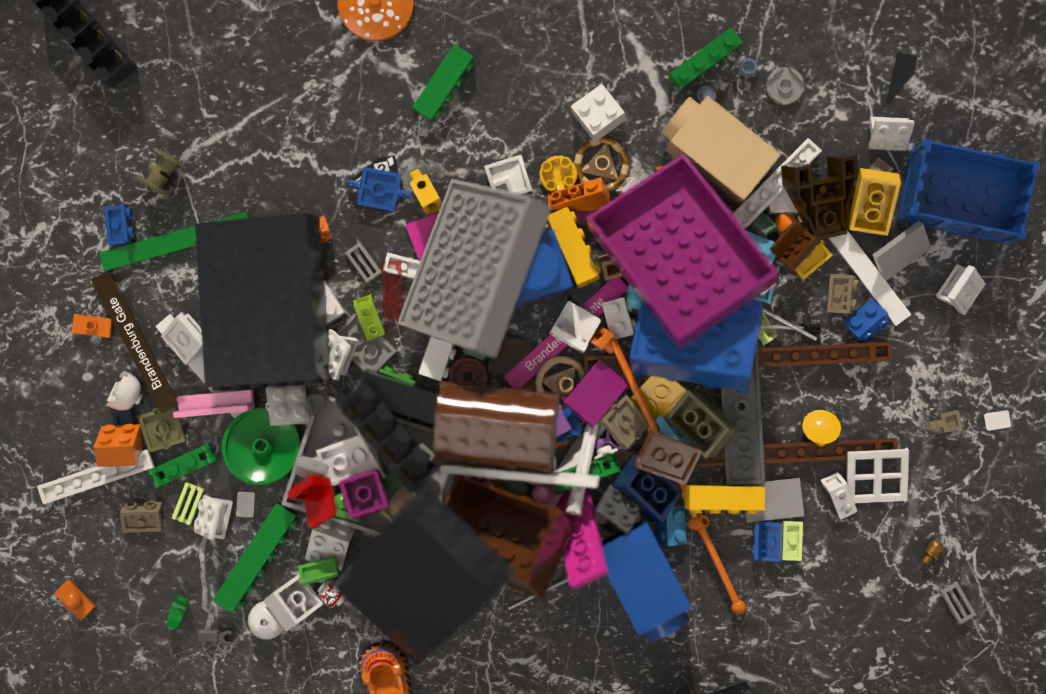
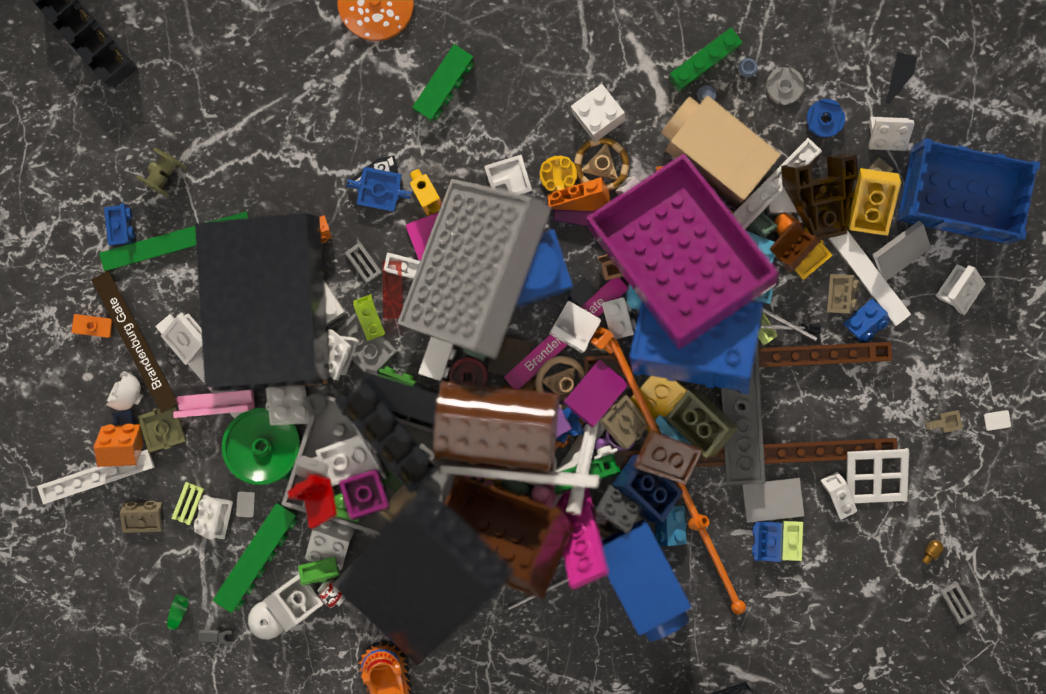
(75, 600): orange tile -> none
(182, 465): green plate -> none
(573, 247): yellow brick -> none
(724, 498): yellow brick -> none
(821, 427): yellow dish -> none
(830, 128): none -> blue plate

